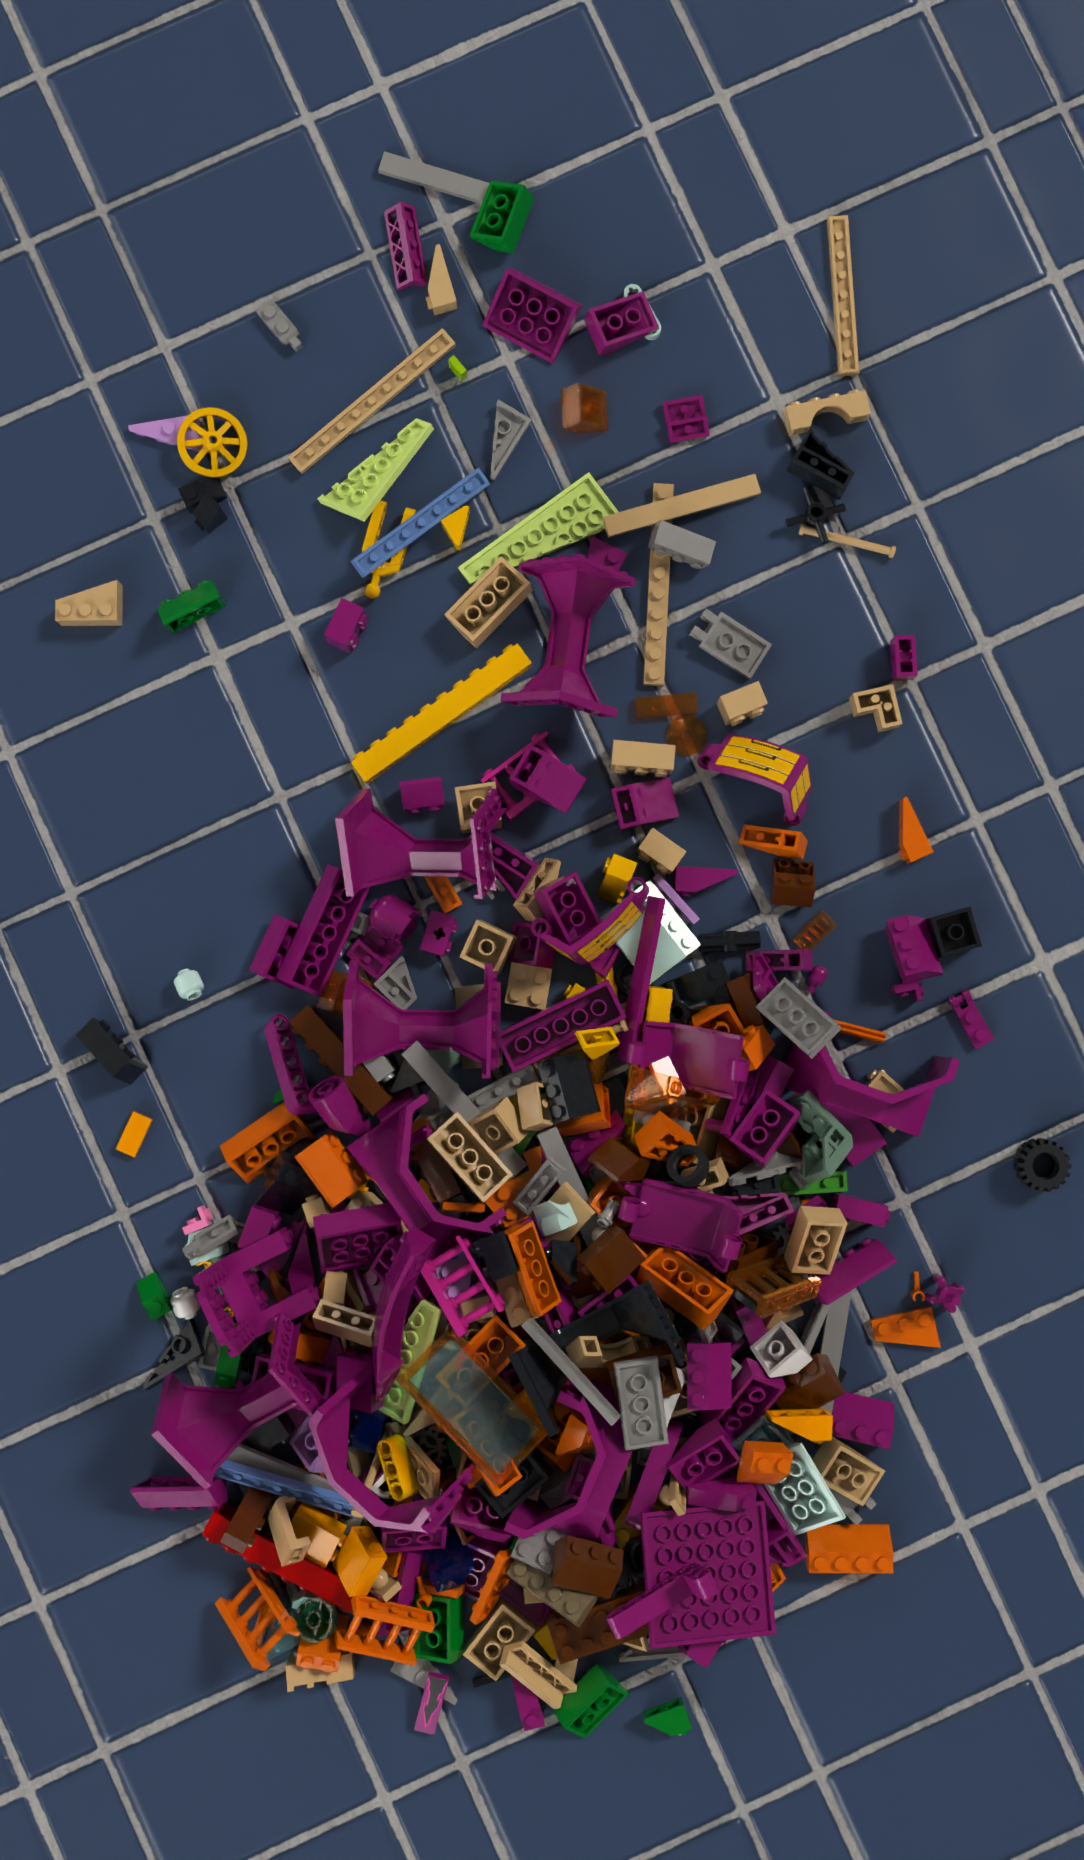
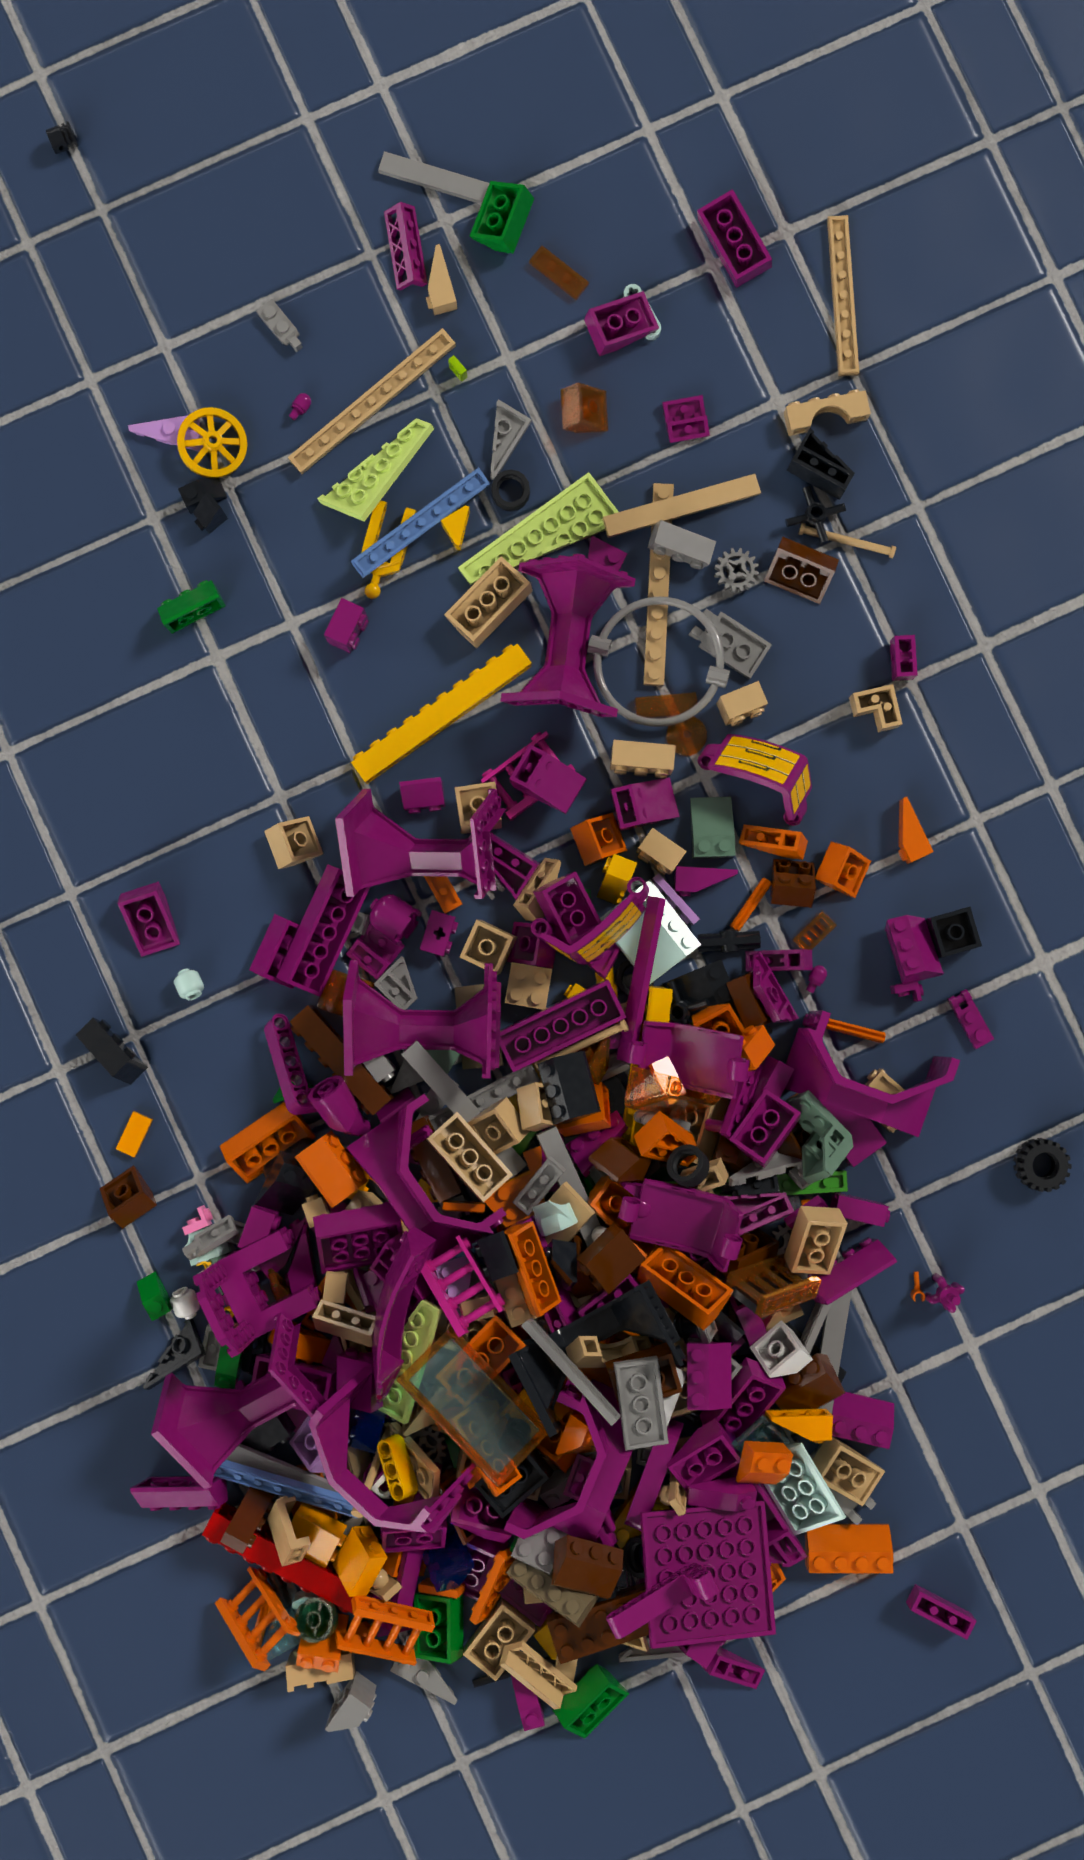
(62, 137): none -> black piece
(92, 607): tan wedge -> none
(127, 1197): none -> reddish brown slope
(149, 918): none -> magenta slope
(293, 842): none -> tan slope
(300, 405): none -> magenta cylinder
(352, 1704): none -> light grey slope
(424, 1596): orange hand -> none
(431, 1703): tile -> none
(505, 475): none -> black tyre
(532, 314): magenta slope -> none
(559, 272): none -> clear orange tile
(597, 1041): yellow slope -> none
(598, 839): none -> orange slope
(601, 646): none -> light grey piece
(609, 1212): light grey pin -> none
(669, 1717): green slope -> none
(712, 828): none -> sand green slope
(734, 238): none -> magenta brick
(734, 1669): none -> magenta slope
(743, 574): none -> light grey gear
(750, 904): none -> orange axle
(798, 1017): light grey tile -> none
(801, 570): none -> reddish brown slope
(843, 869): none -> orange slope
(907, 1327): orange wing -> none
(941, 1611): none -> magenta brick

